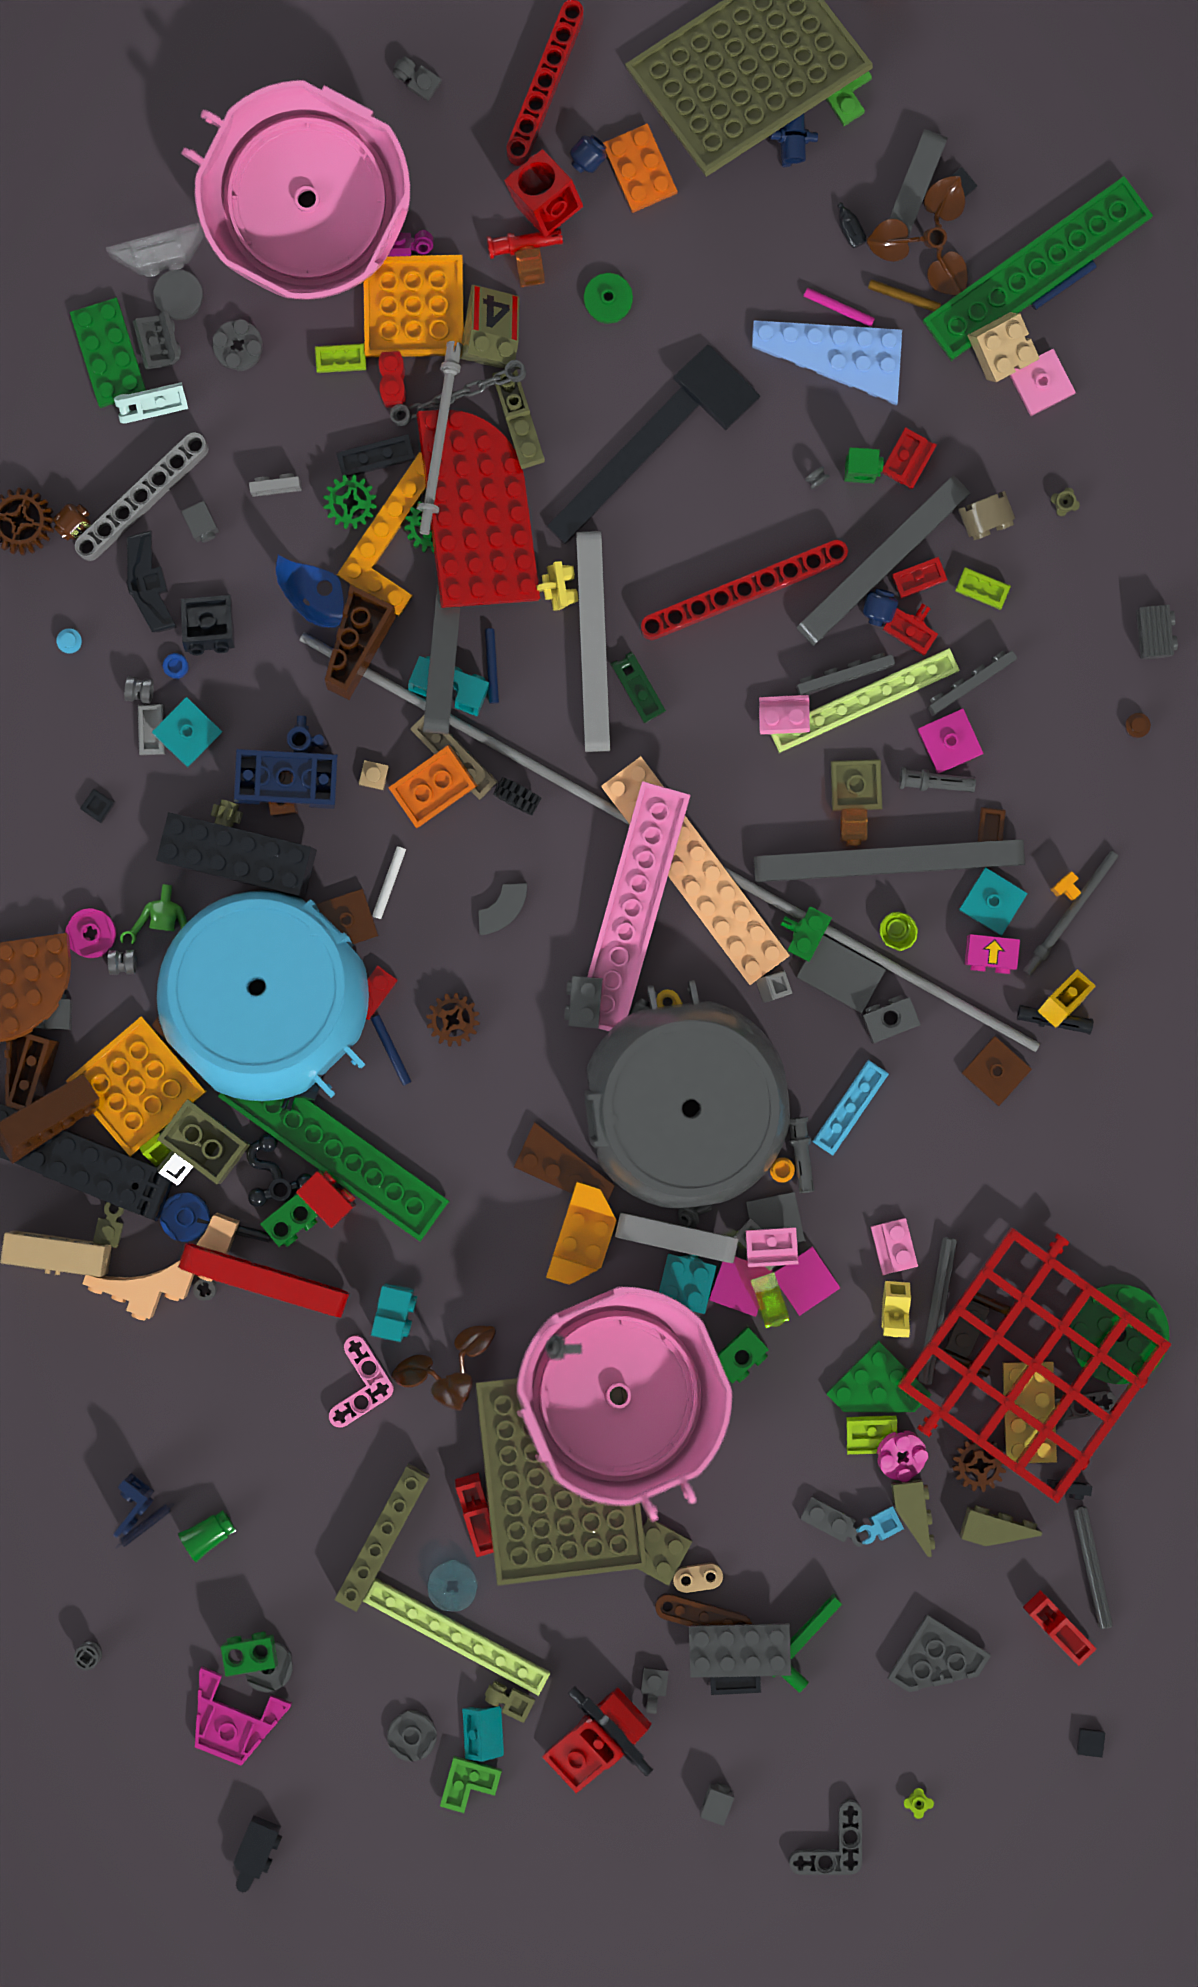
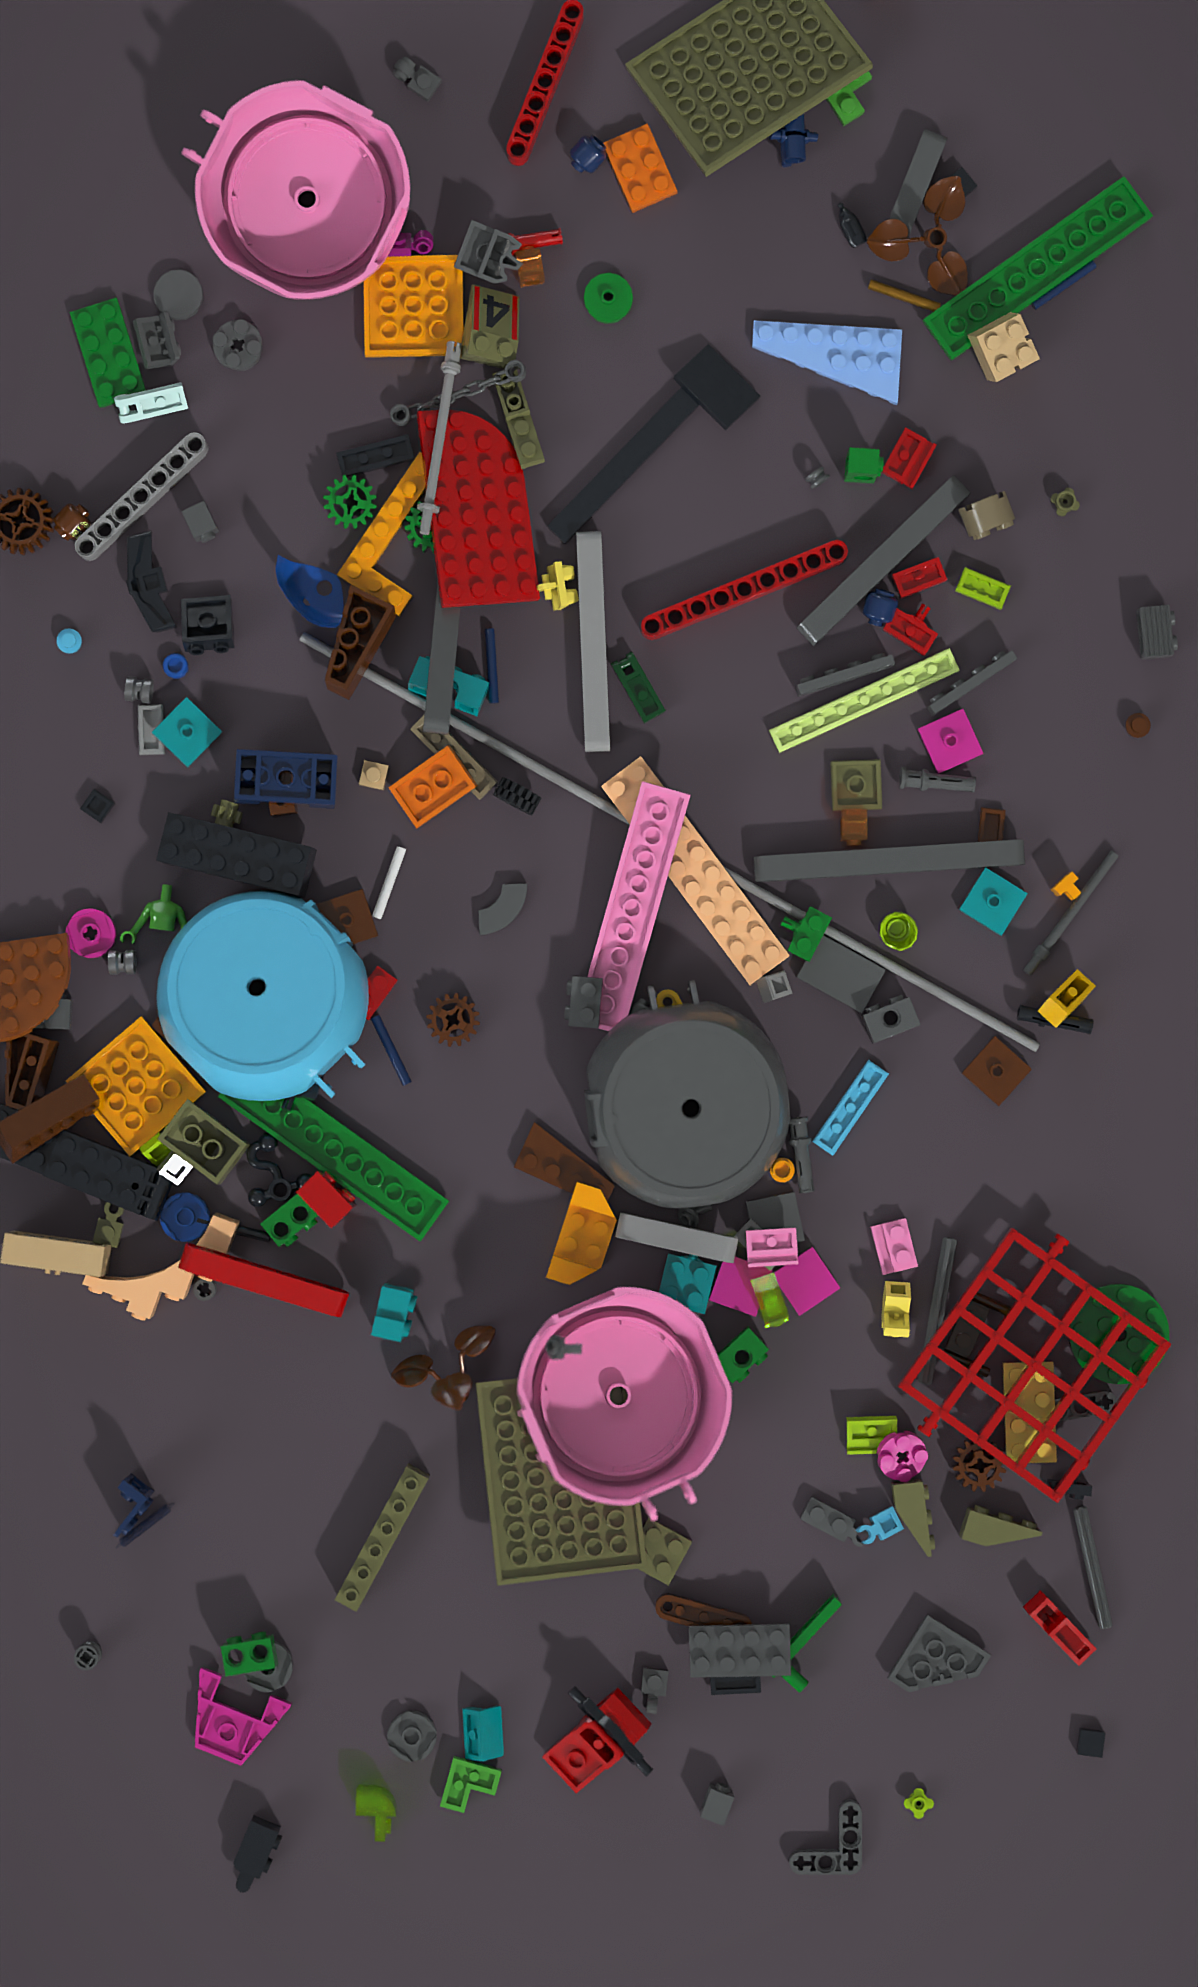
(159, 251): clear wedge -> none
(206, 1535): green plant -> none
(284, 484): light grey plate -> none
(302, 729): dark blue pin -> none
(340, 358): lime plate -> none
(370, 1380): bright pink beam -> none
(378, 1802): none -> clear neon green brick
(393, 374): red brick -> none
(452, 1600): clear light blue plate -> none
(456, 1636): yellowish green tile -> none
(475, 1512): red slope -> none
(487, 253): none -> dark grey plate
(515, 1704): olive plate -> none
(550, 208): red brick -> none
(697, 1574): tan plate -> none
(784, 714): bright pink plate -> none
(839, 307): dark pink bar -> none
(873, 1385): green plate -> none
(992, 953): dark pink brick -> none
(1042, 383): bright pink plate -> none

